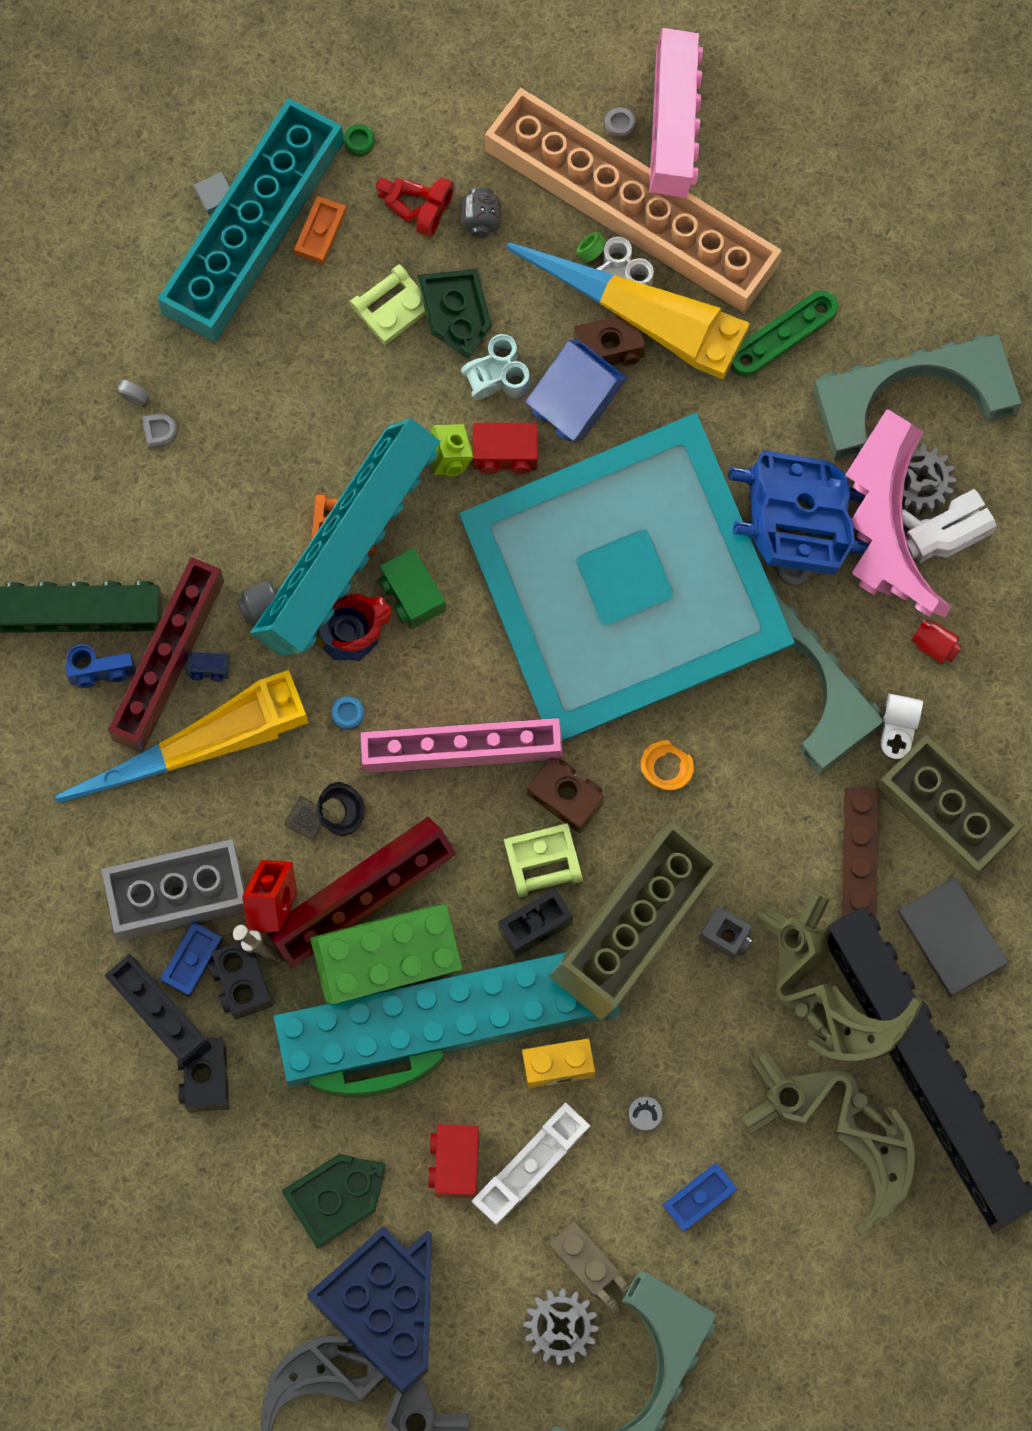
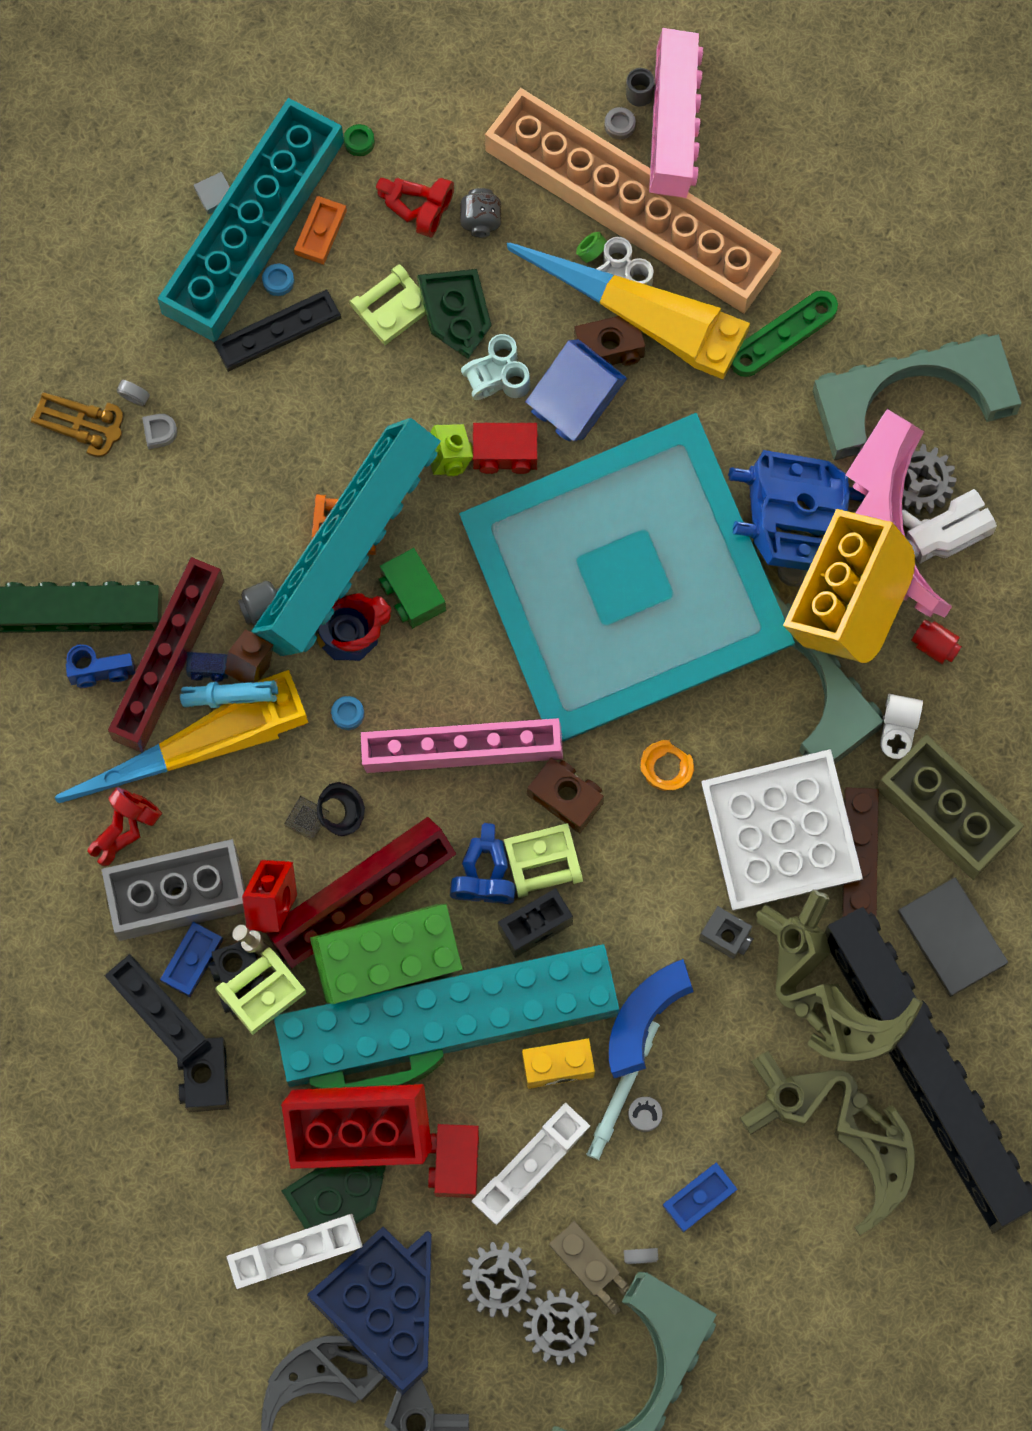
(113, 432): none -> pearl gold piece
(129, 806): none -> red piece
(237, 693): none -> medium azure pin
(249, 658): none -> reddish brown brick
(268, 997): none -> yellowish green plate
(277, 330): none -> black tile
(278, 279): none -> dark azure tile
(294, 1251): none -> white slope
(357, 1126): none -> red brick
(476, 889): none -> blue piece
(502, 1264): none -> light grey gear
(605, 1128): none -> light aqua piece
(635, 920): olive brick -> none
(637, 1013): none -> blue tile
(641, 1256): none -> light grey tile
(643, 77): none -> dark grey beam
(782, 830): none -> white plate
(852, 588): none -> yellow brick

